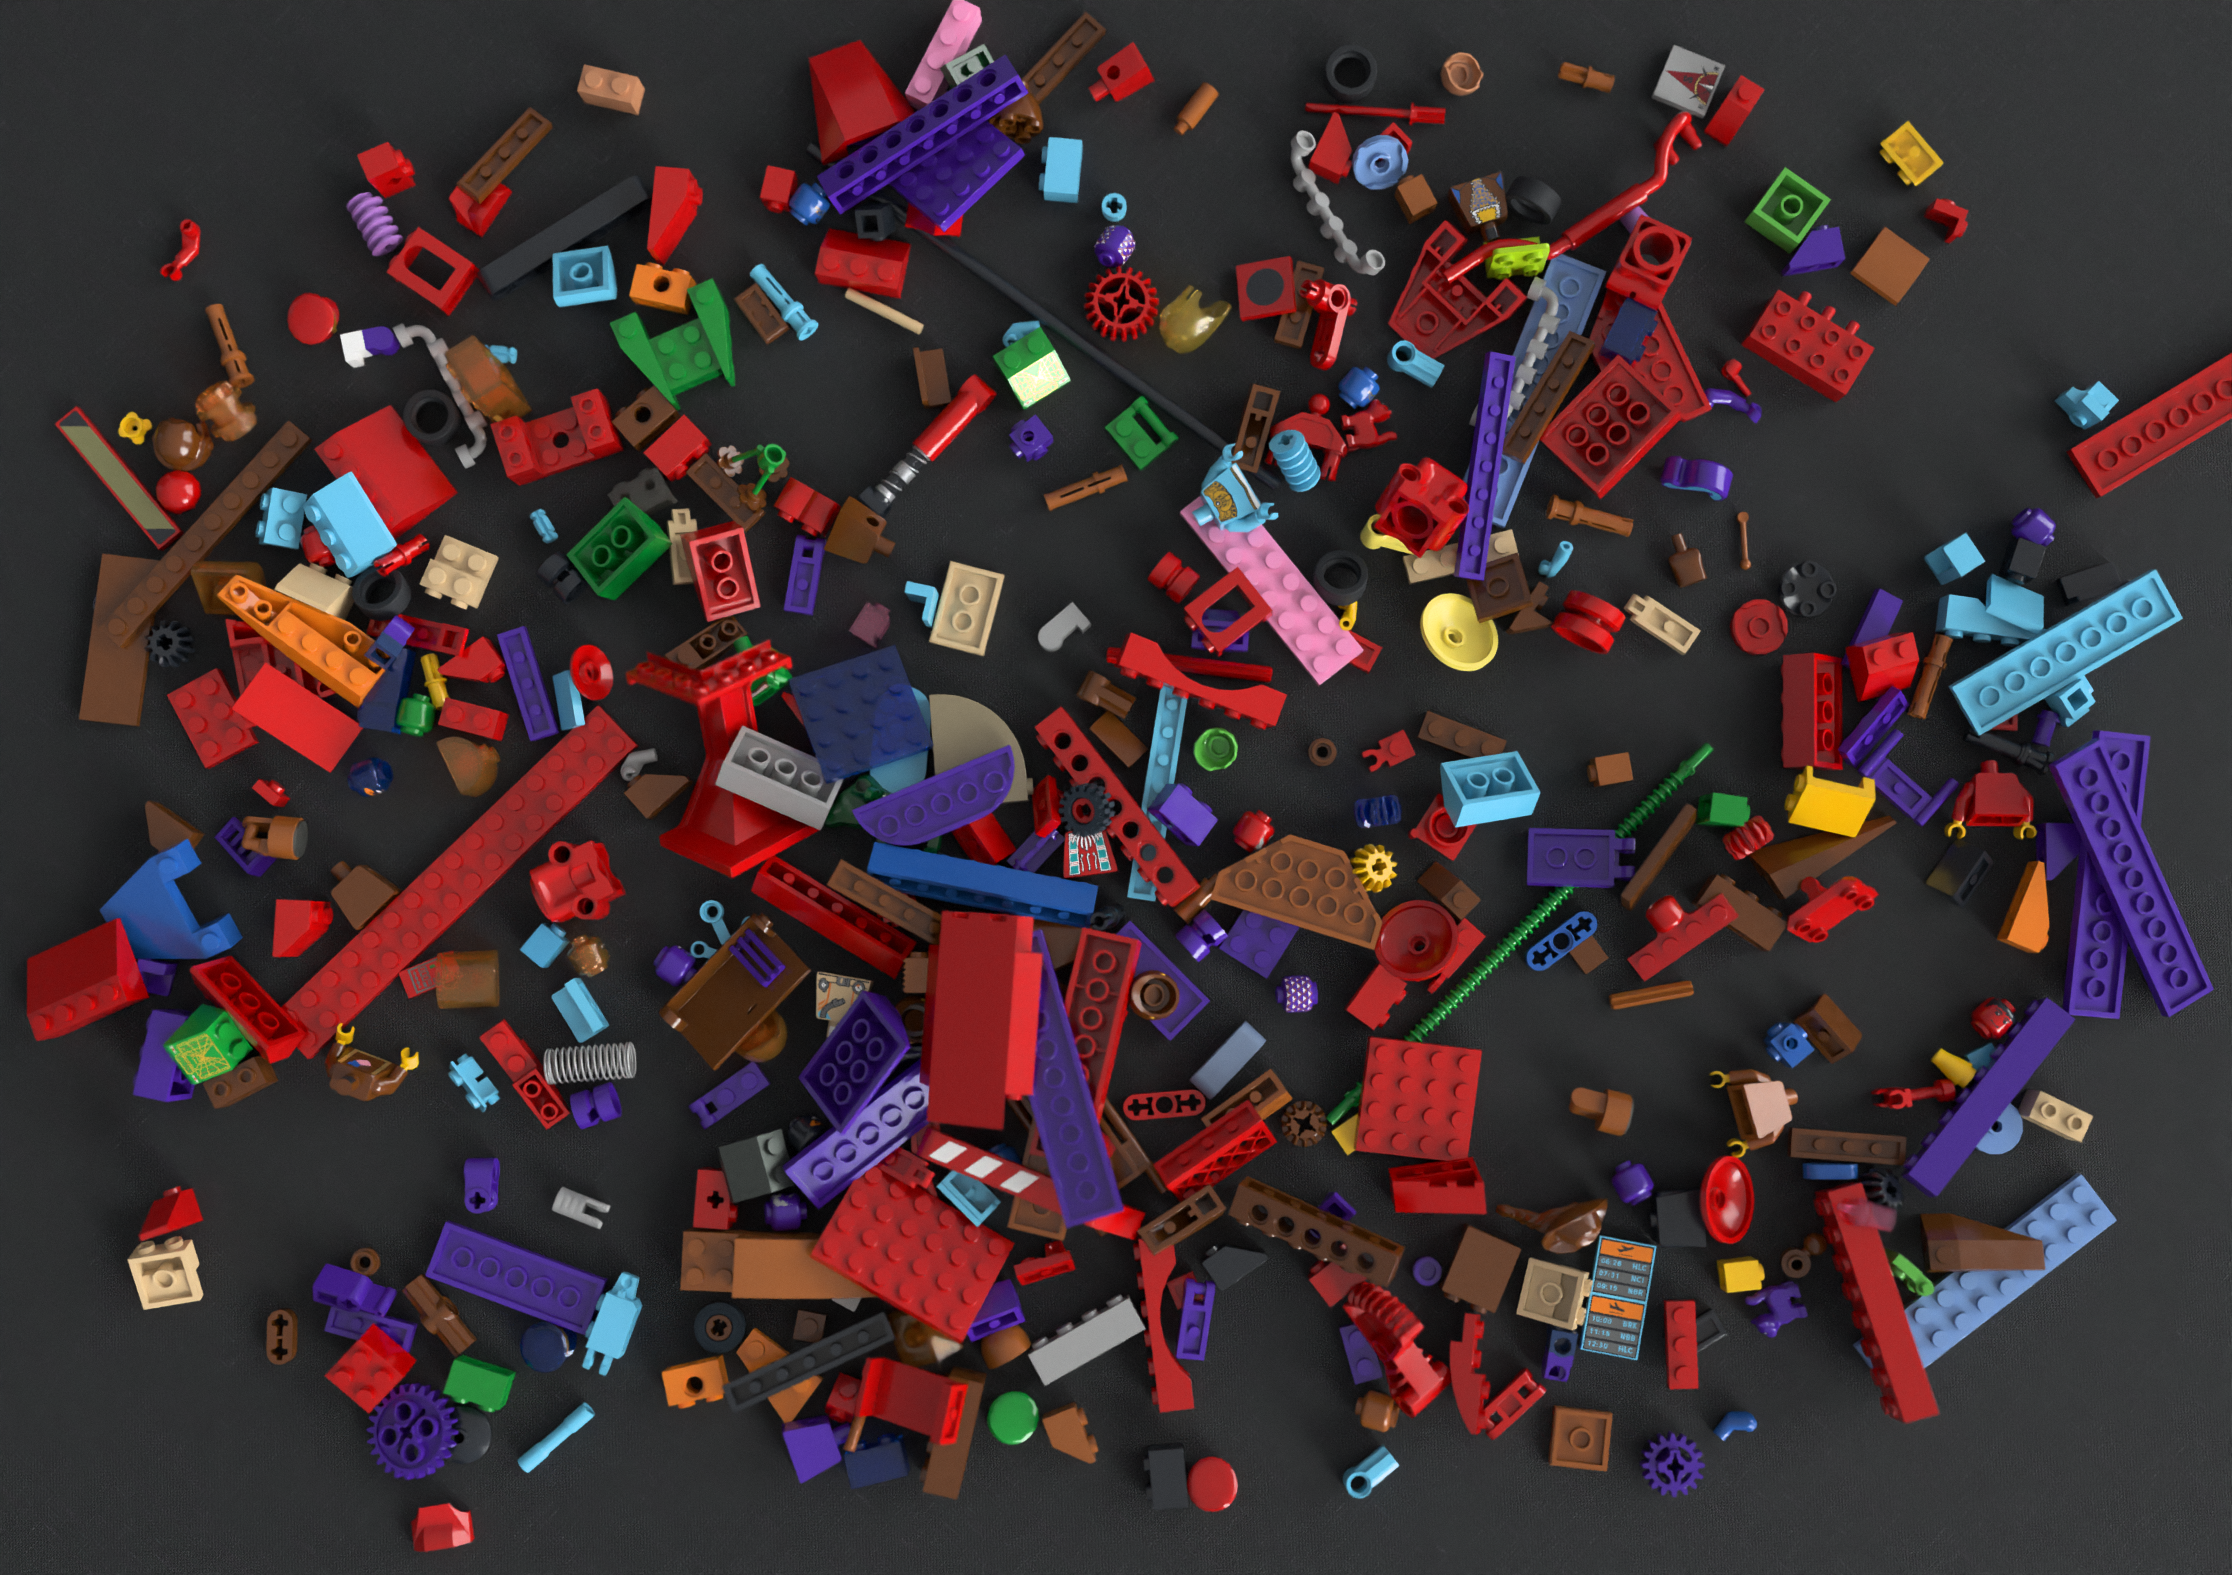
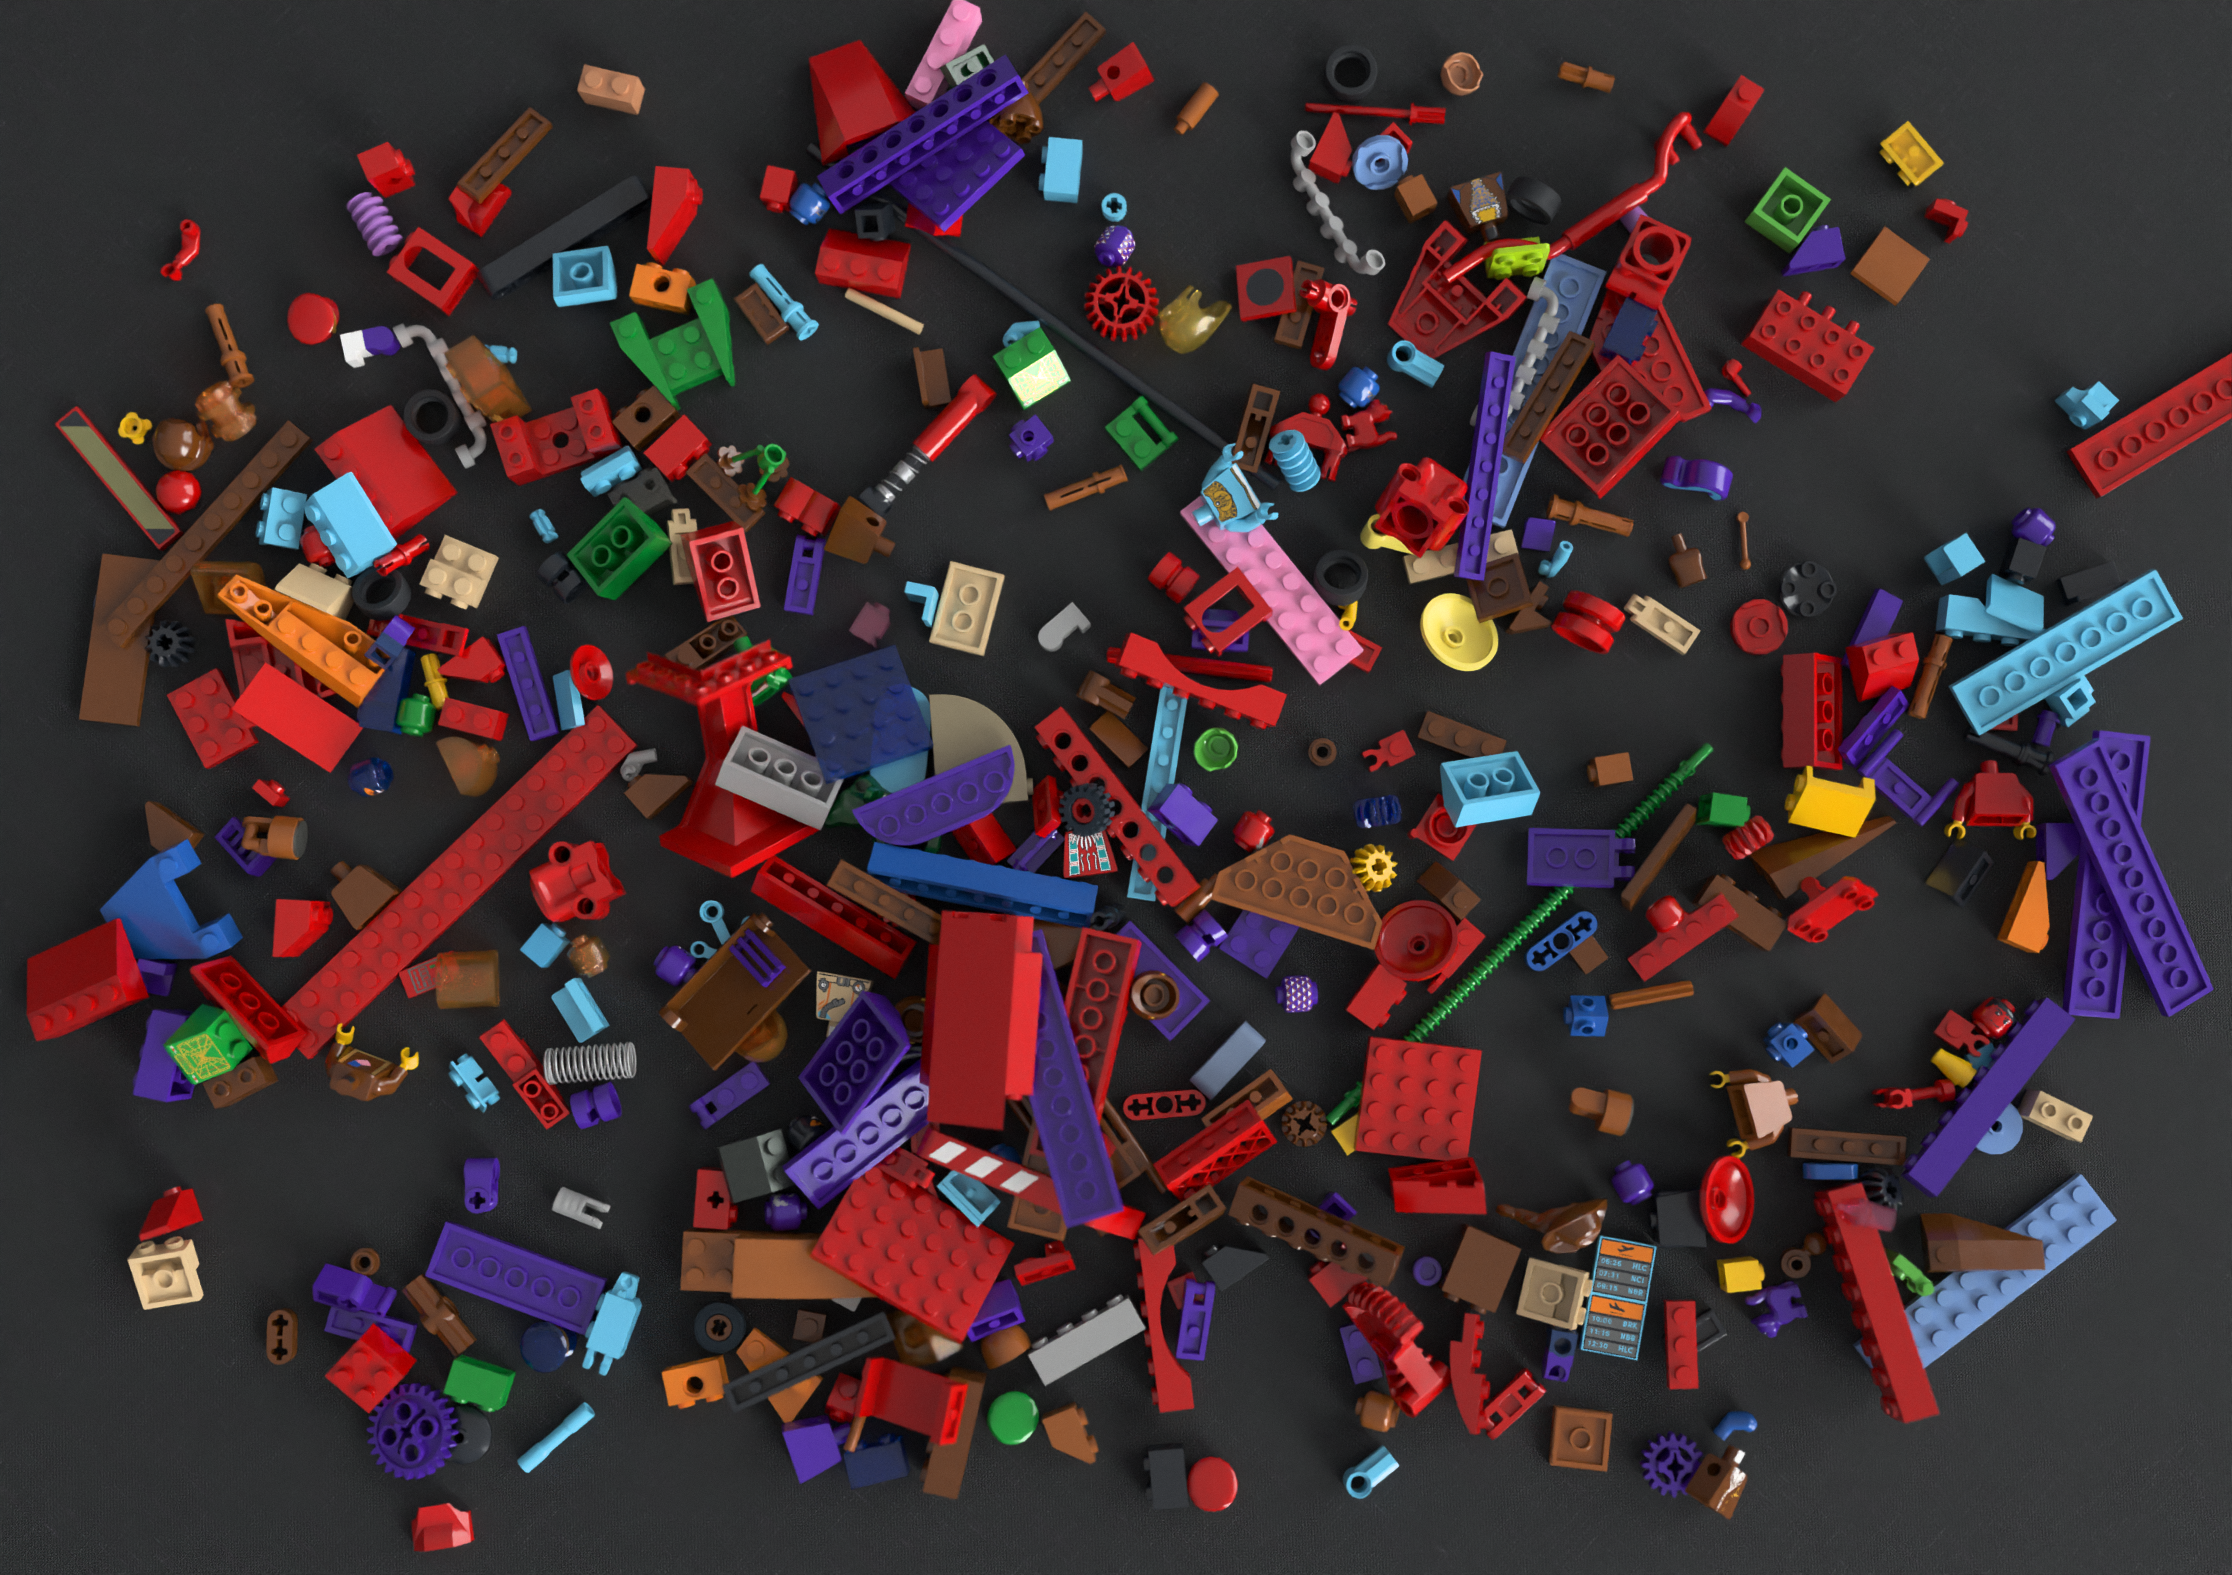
(610, 471): none -> medium azure bracket
(916, 972): dark orange brick -> none
(1538, 534): none -> dark purple slope
(1586, 1015): none -> blue brick
(1688, 81): light grey tile -> none
(1719, 1482): none -> reddish brown torso
(1957, 1031): none -> red plate

